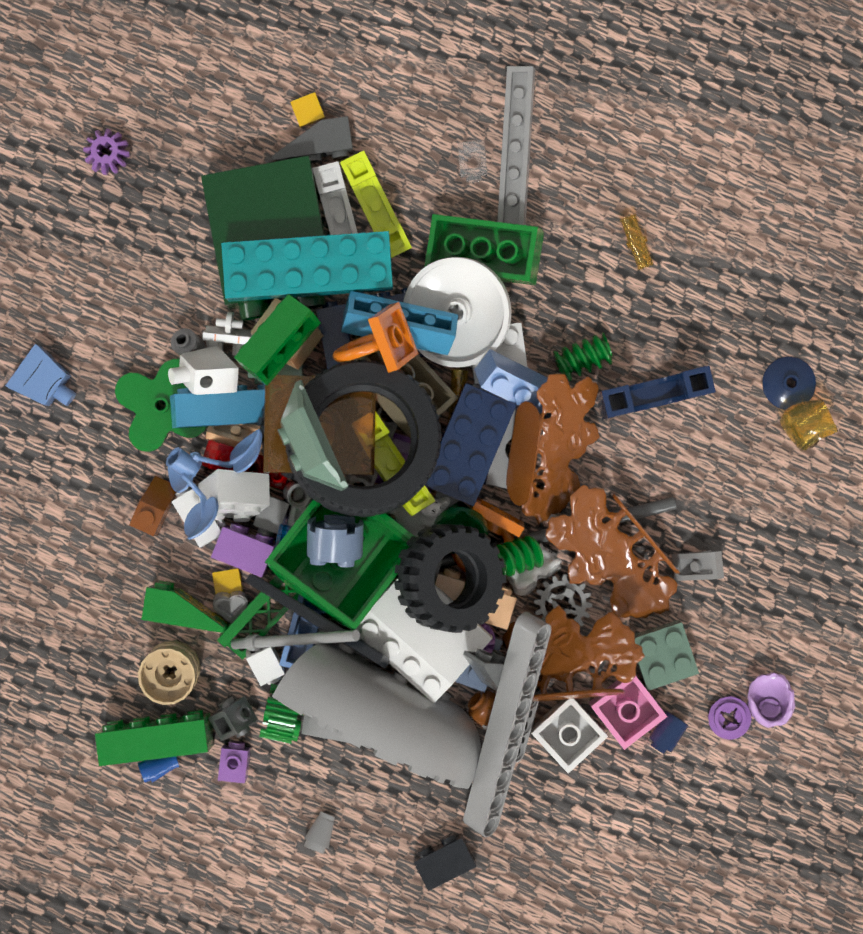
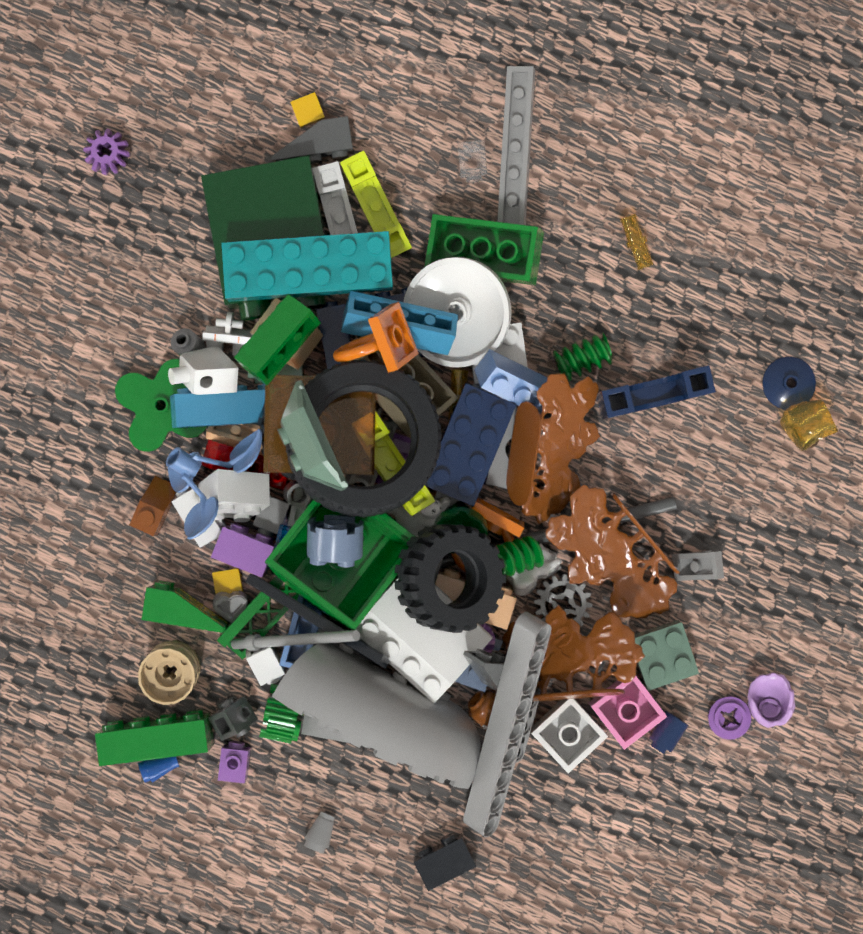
(41, 378): medium blue torso -> none

